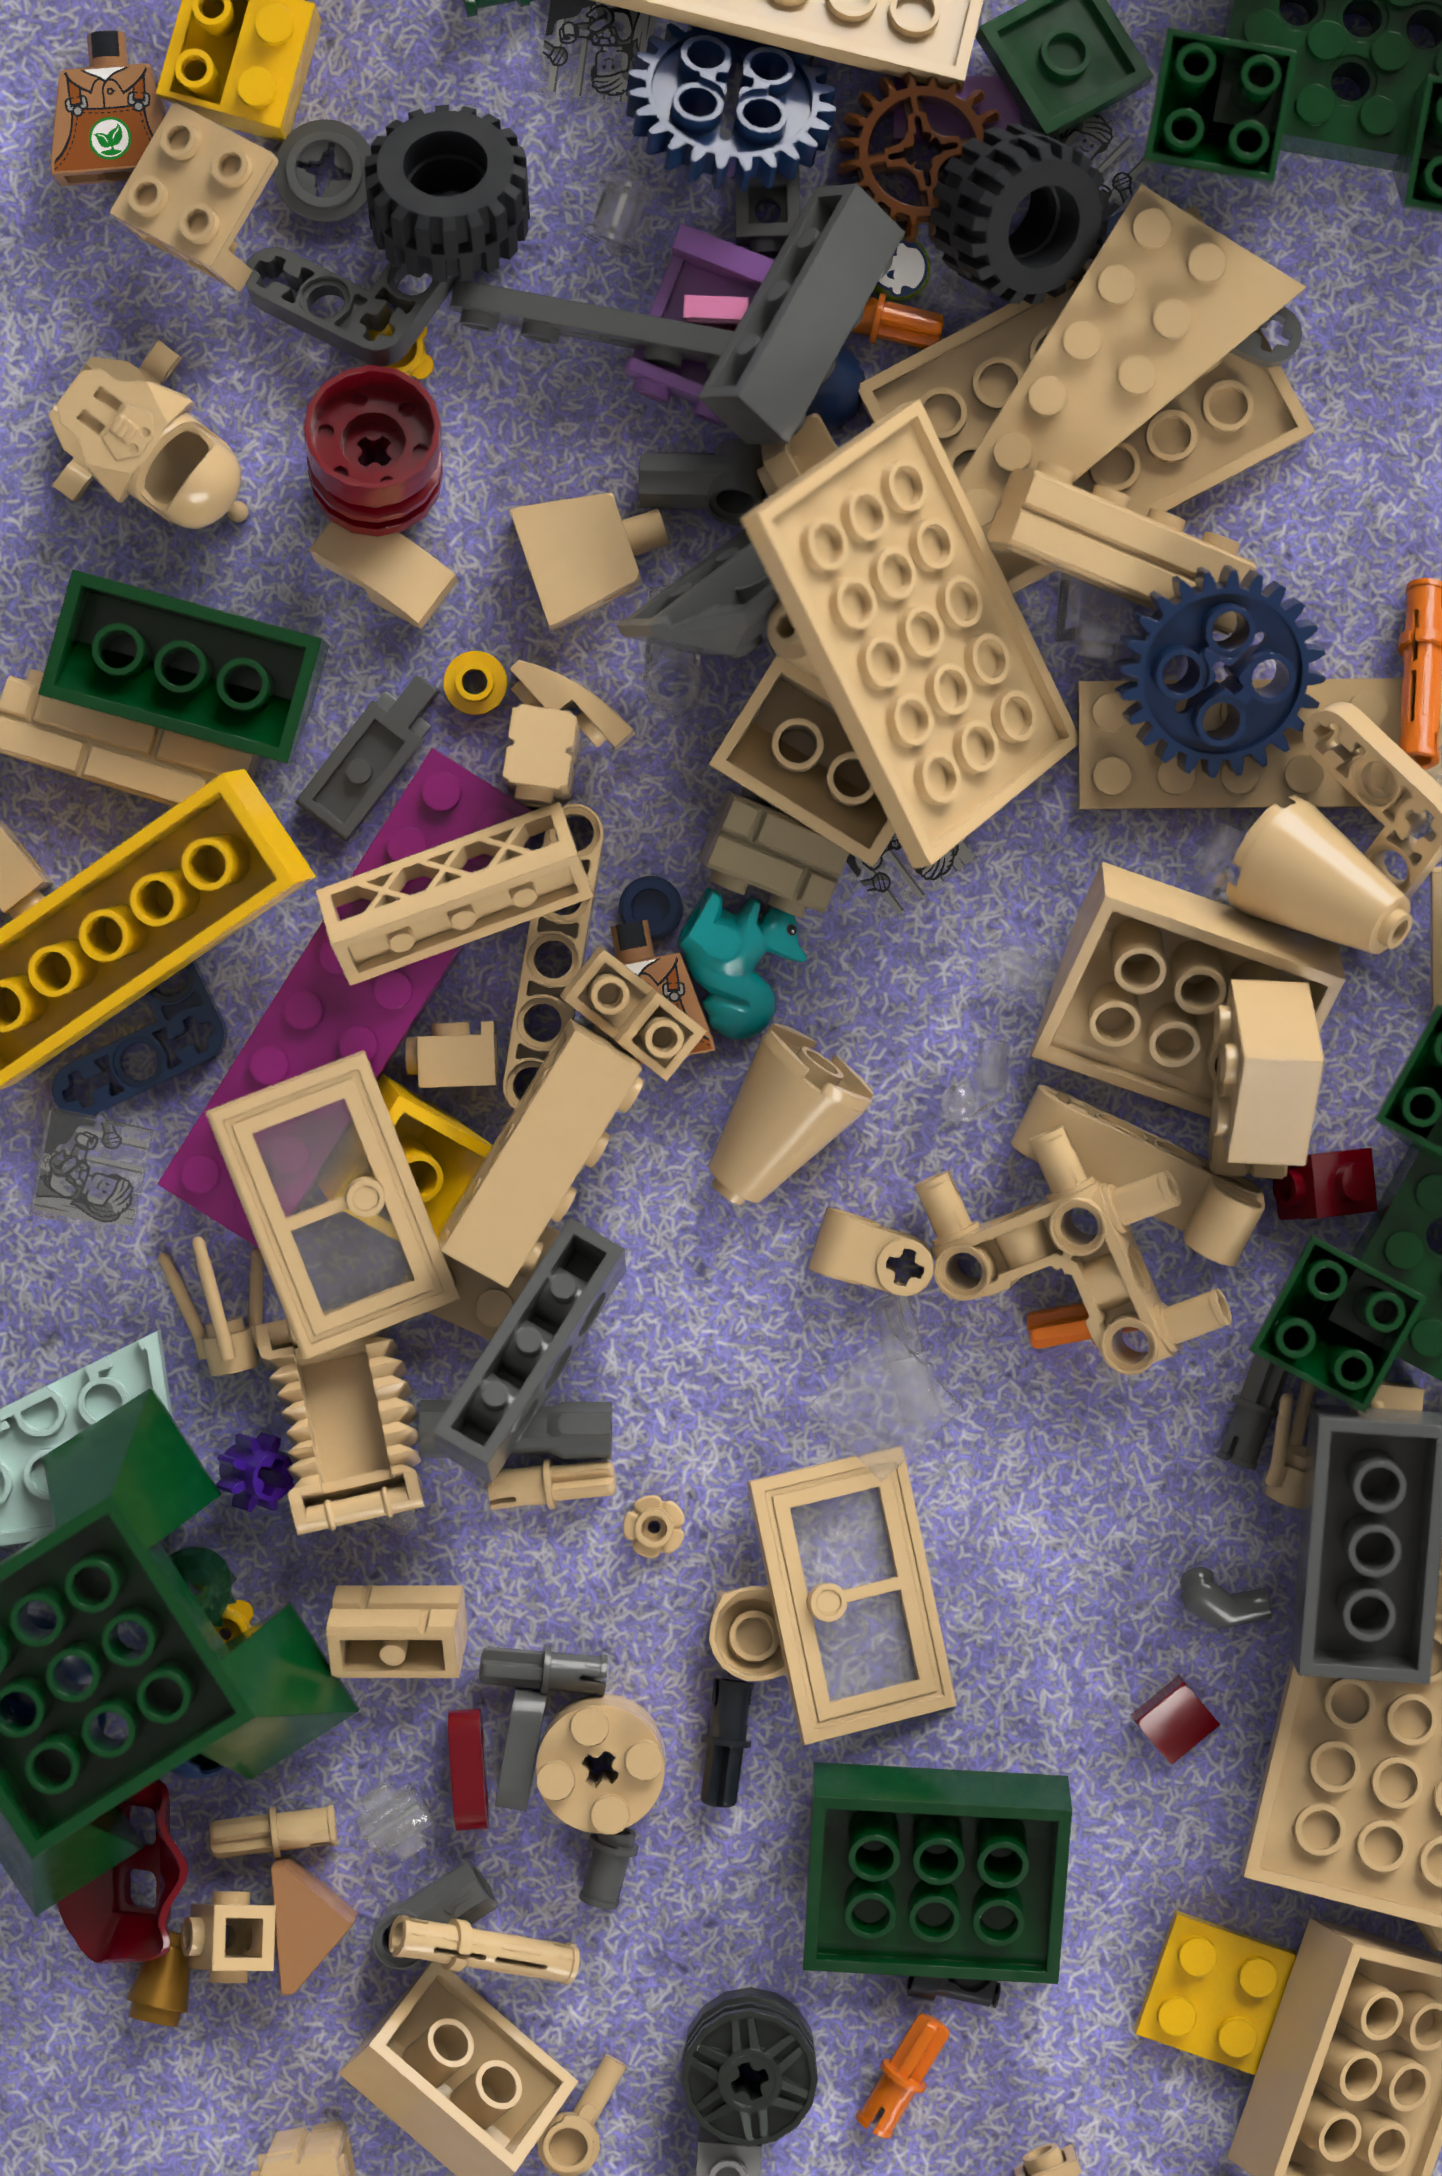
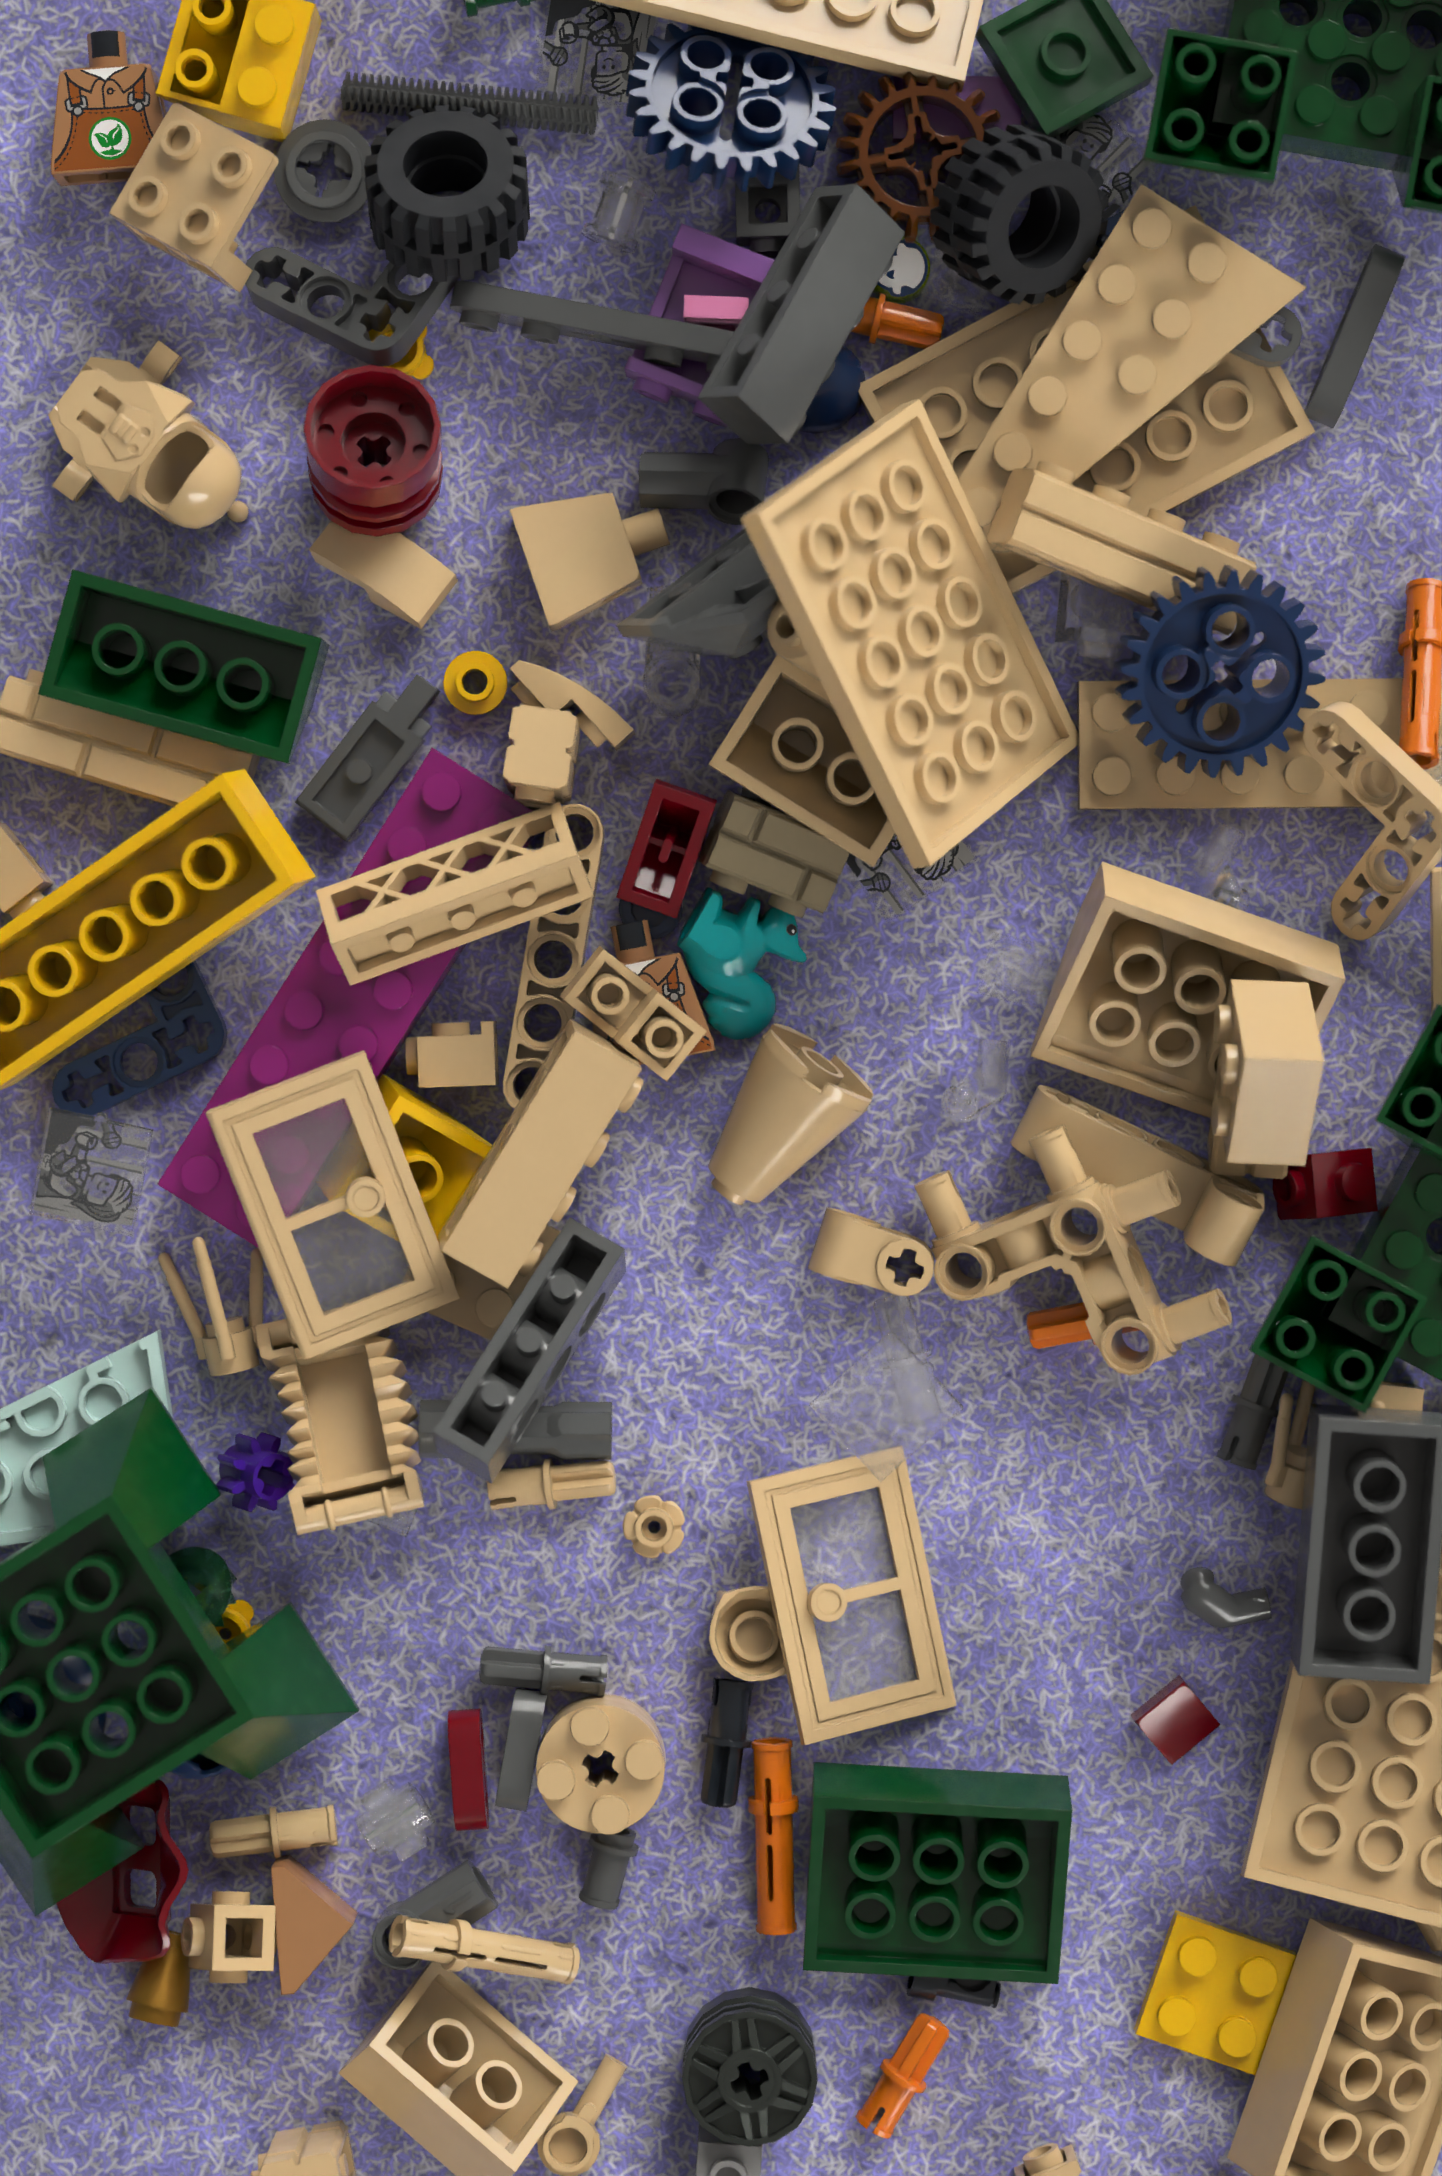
(397, 1631): tan brick -> none
(504, 107): none -> dark grey axle
(666, 848): none -> dark red slope
(773, 1811): none -> orange pin
(791, 460): tan bracket -> none
(1316, 881): tan cone -> none
(1354, 335): none -> dark grey beam

